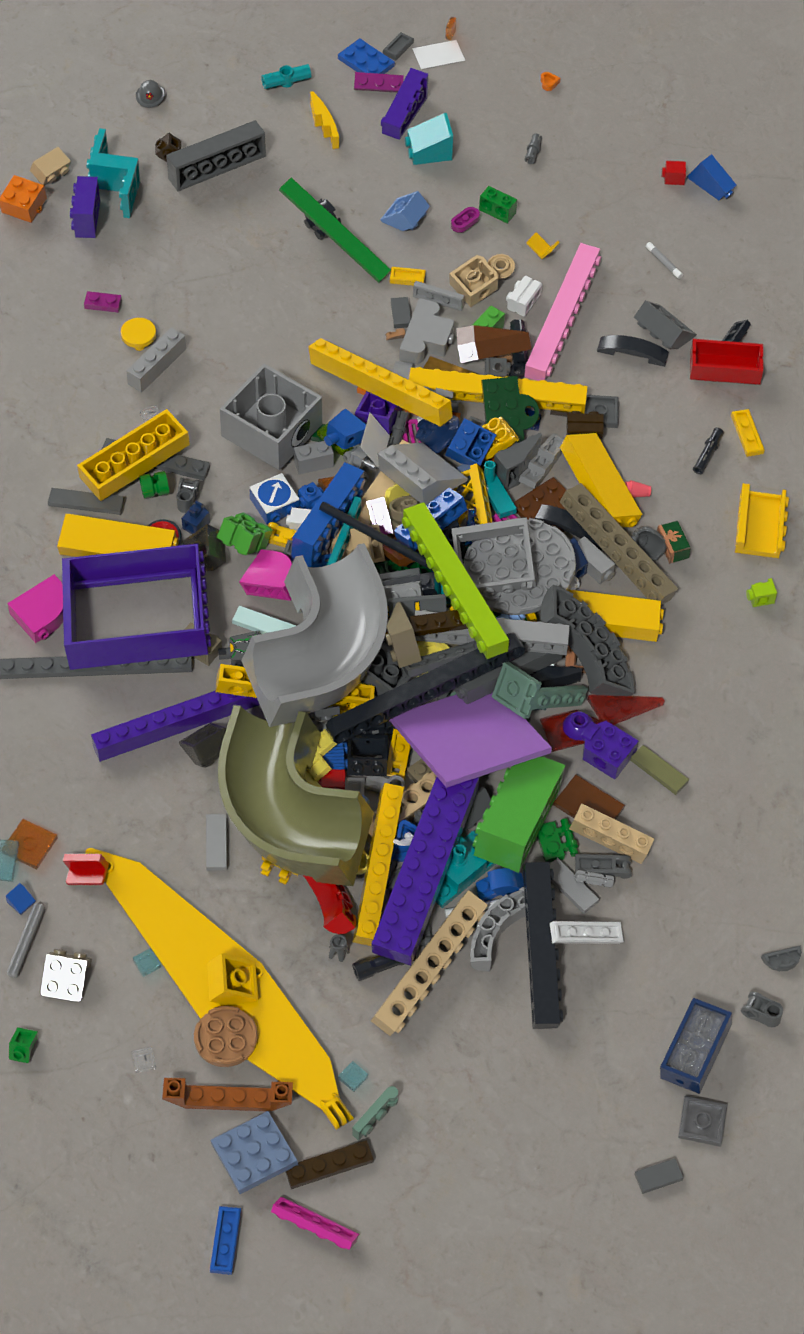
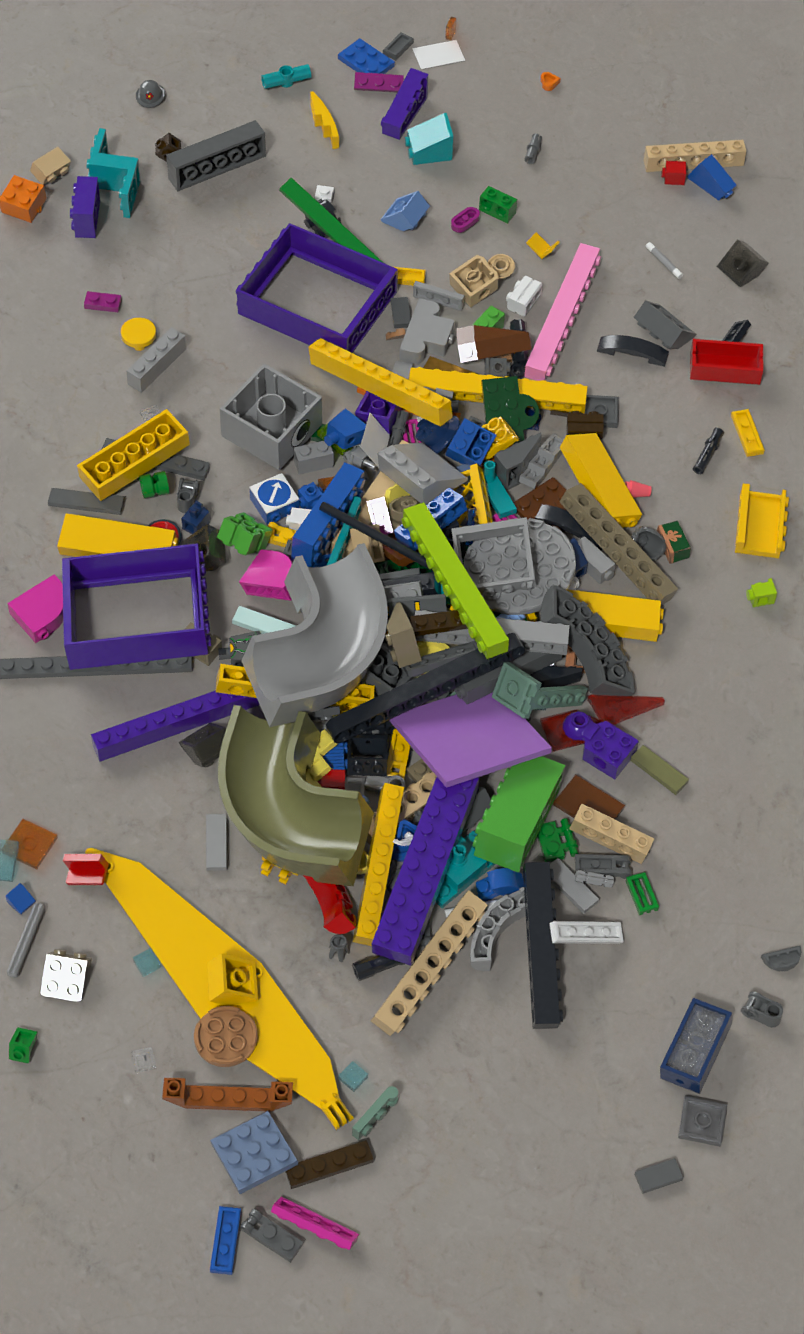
(272, 1236): none -> dark grey plate
(324, 192): none -> white plate
(331, 257): none -> dark purple door
(647, 908): none -> green tile
(727, 153): none -> tan brick
(742, 263): none -> clear smoke slope

